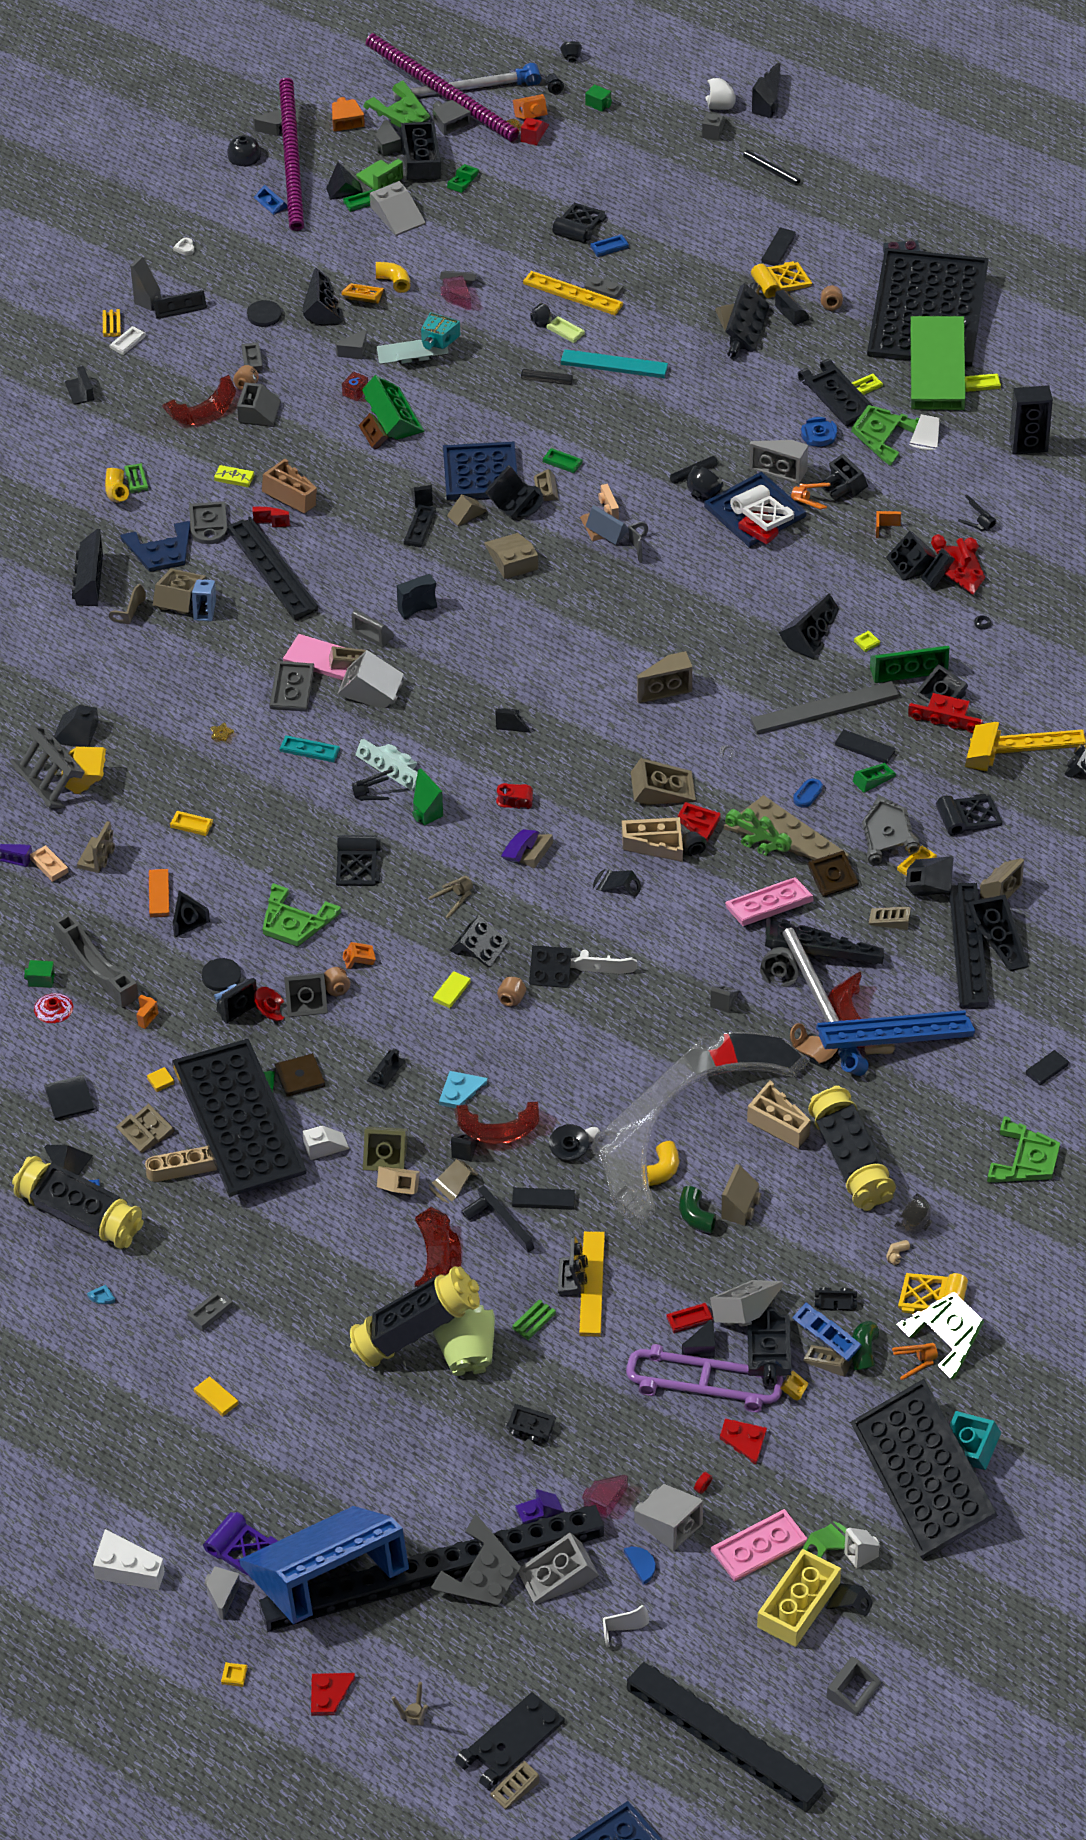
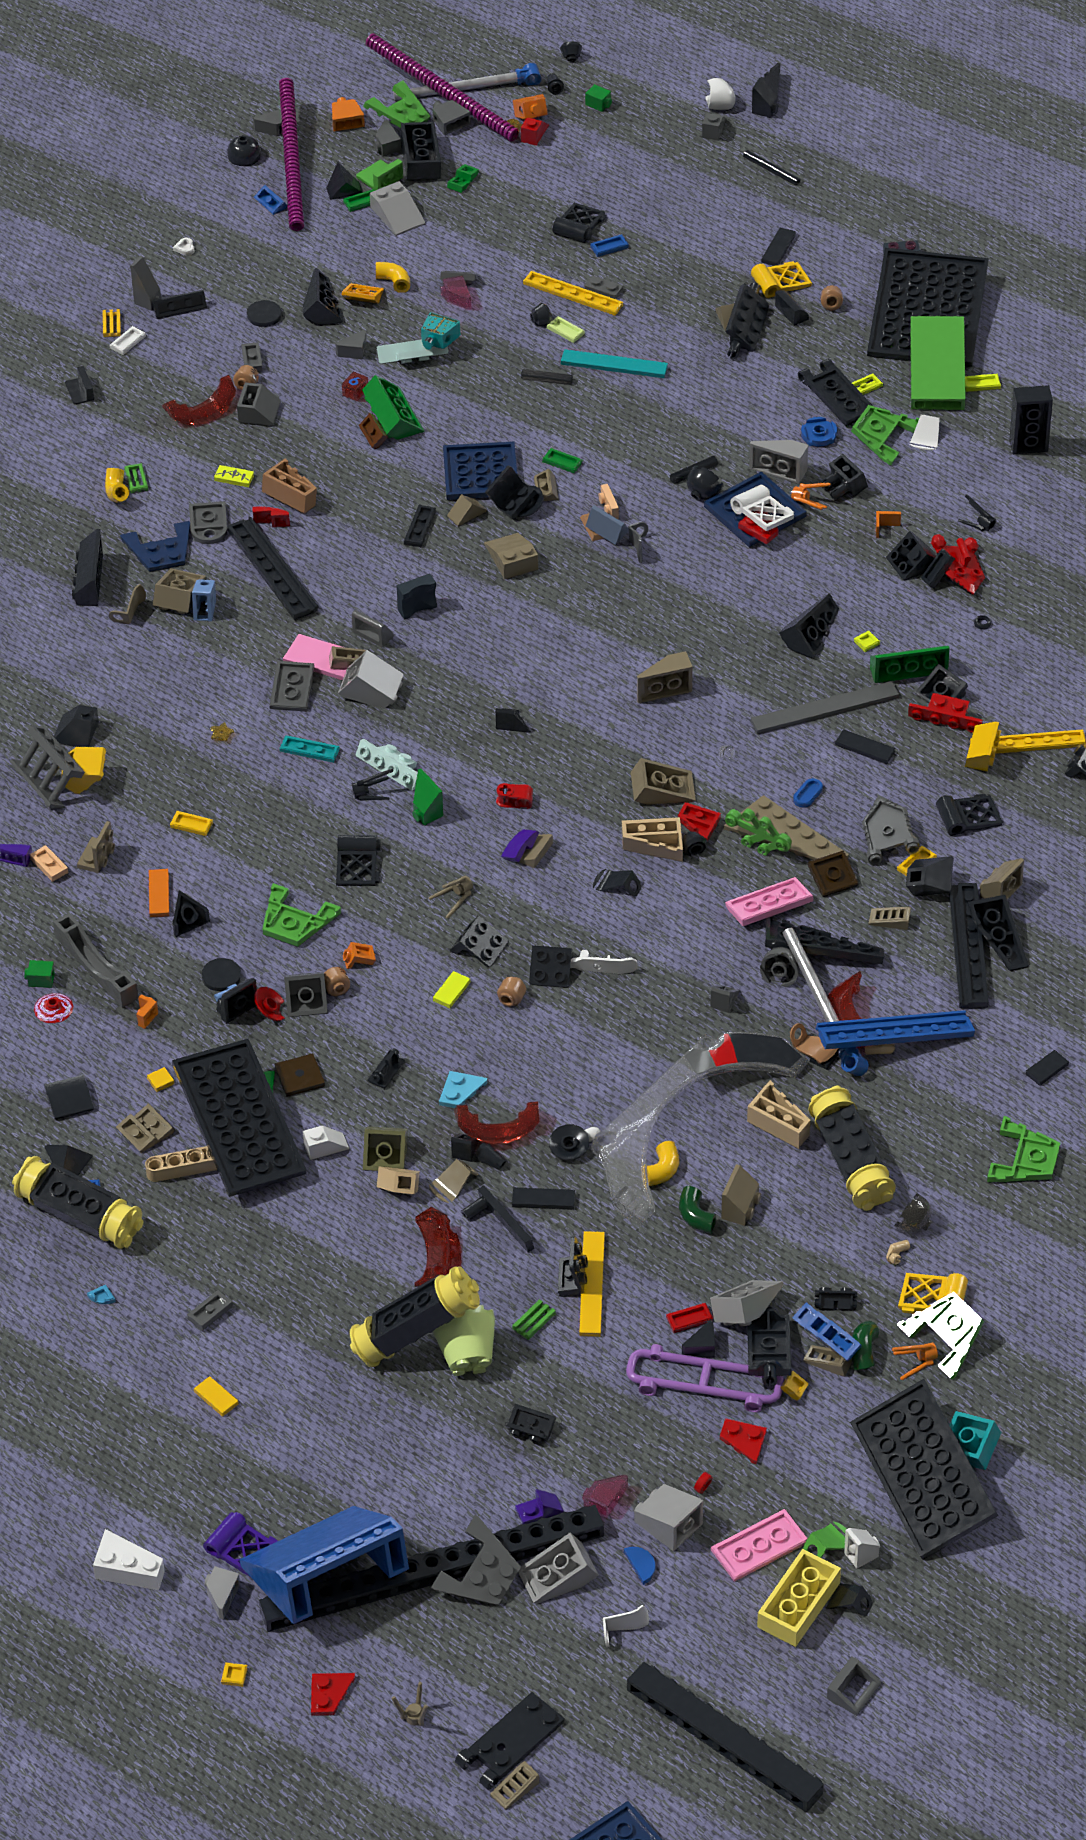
(422, 495): black slope -> none
(489, 1155): none -> black cone
(865, 784): green slope -> none

